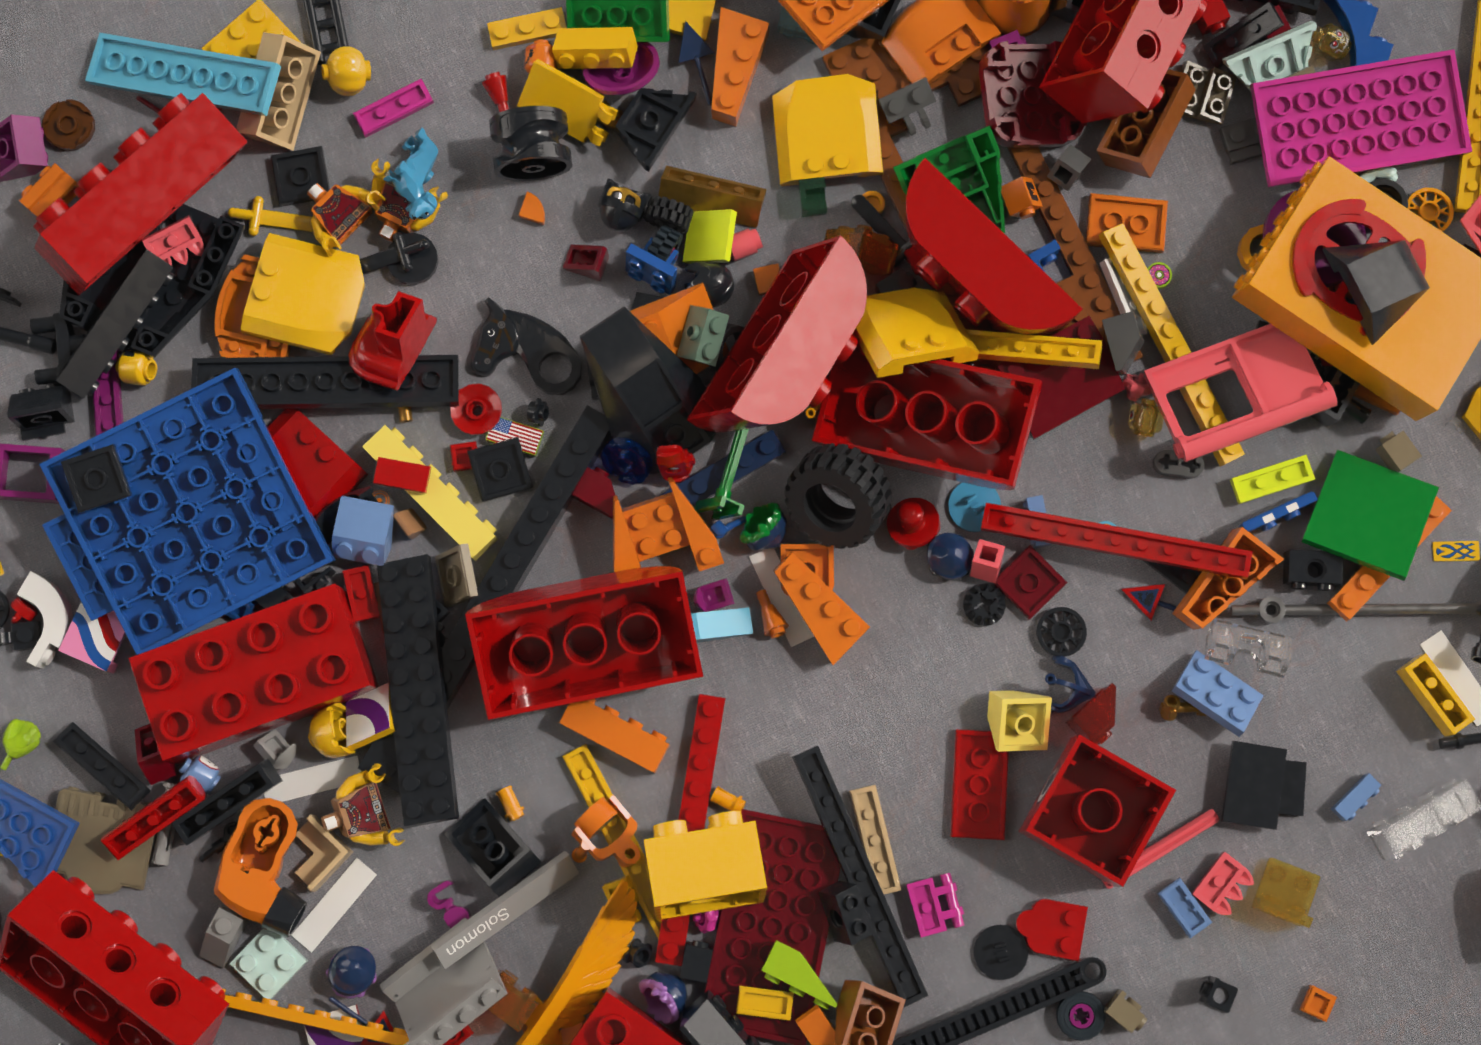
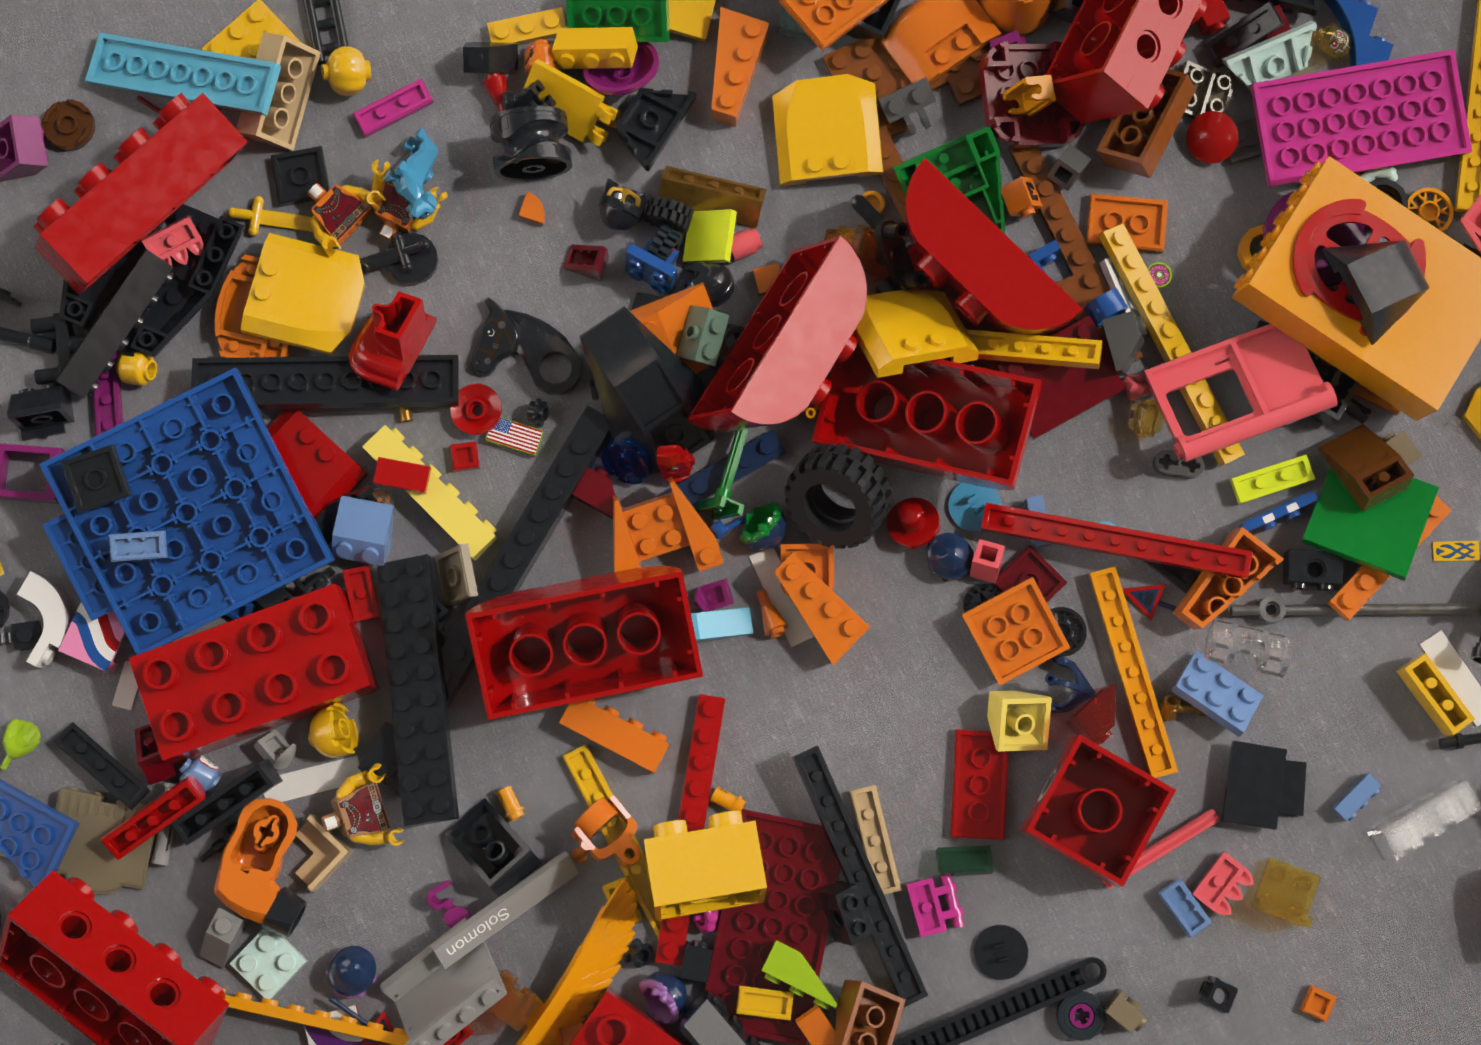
(23, 609): red tile -> none
(52, 185): orange brick -> none
(126, 688): none -> white sticker
(138, 546): none -> medium blue plate
(334, 905): white sticker -> none
(369, 717): tile -> none
(410, 523): medium nougat slope -> none
(489, 57): none -> black slope
(500, 469): black tile -> none
(526, 97): none -> black animal
(693, 48): dark blue piece -> none
(812, 197): clear green panel -> none
(890, 237): none -> black connector
(964, 860): none -> clear green tile
(1015, 631): none -> orange plate
(1031, 94): none -> light orange hinge
(1053, 928): red plate -> none
(1106, 306): none -> blue piece
(1133, 672): none -> light orange plate
(1212, 137): none -> red dish
(1367, 466): none -> reddish brown slope

